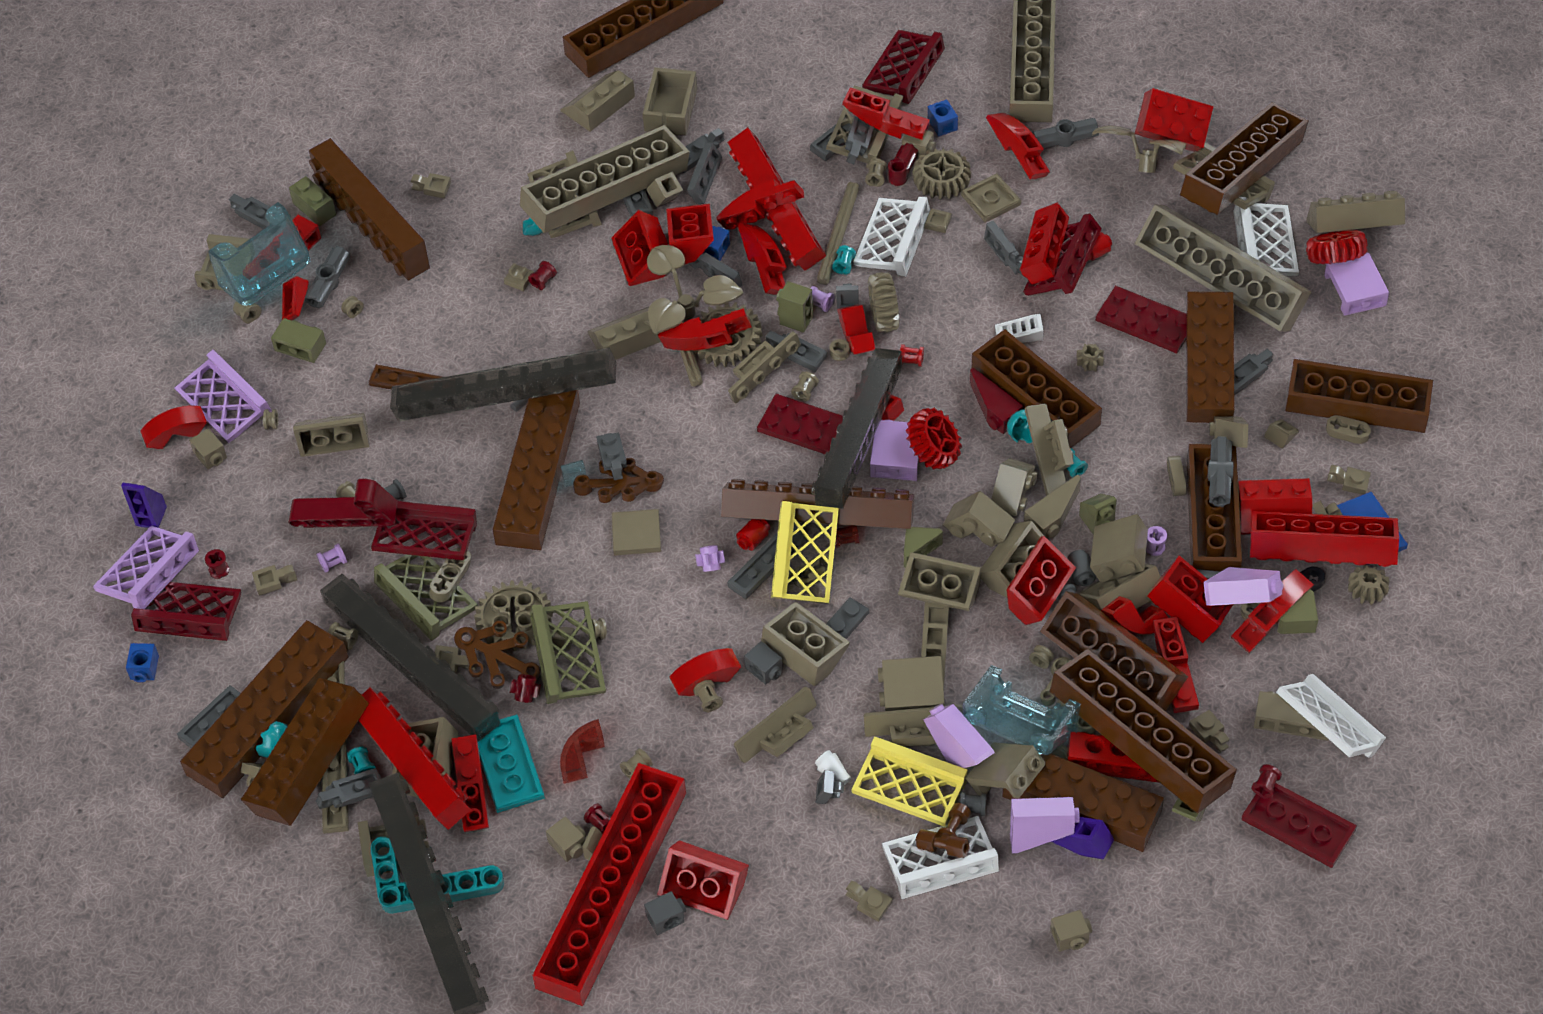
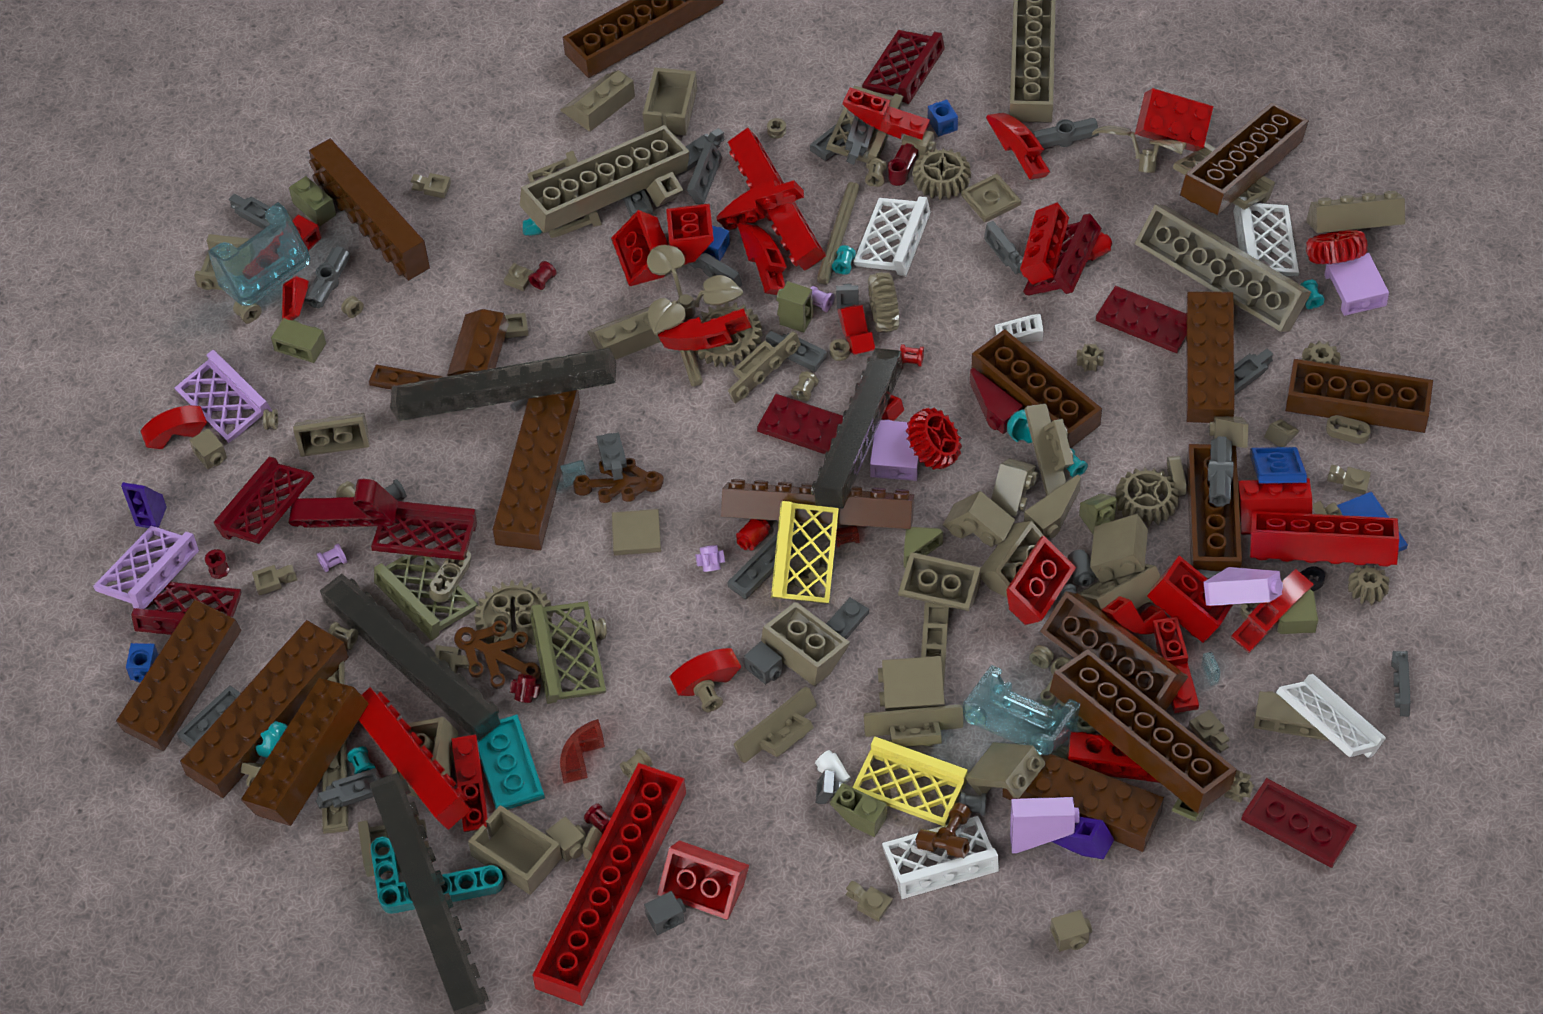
(179, 675): none -> reddish brown brick
(255, 494): none -> dark red fence
(479, 342): none -> reddish brown slope
(516, 849): none -> dark tan piece
(517, 325): none -> dark tan plate
(776, 122): none -> dark tan bush
(860, 809): none -> olive slope
(938, 220): dark tan tile -> none
(957, 737): lavender slope -> none
(1147, 488): none -> dark tan gear
(1159, 540): lavender bush -> none
(1210, 668): none -> clear light blue tile
(1241, 787): none -> dark tan gear
(1267, 779): dark red bush -> none
(1278, 465): none -> blue tile
(1315, 299): none -> teal bush
(1321, 353): none -> dark tan gear
(1401, 680): none -> dark grey hinge

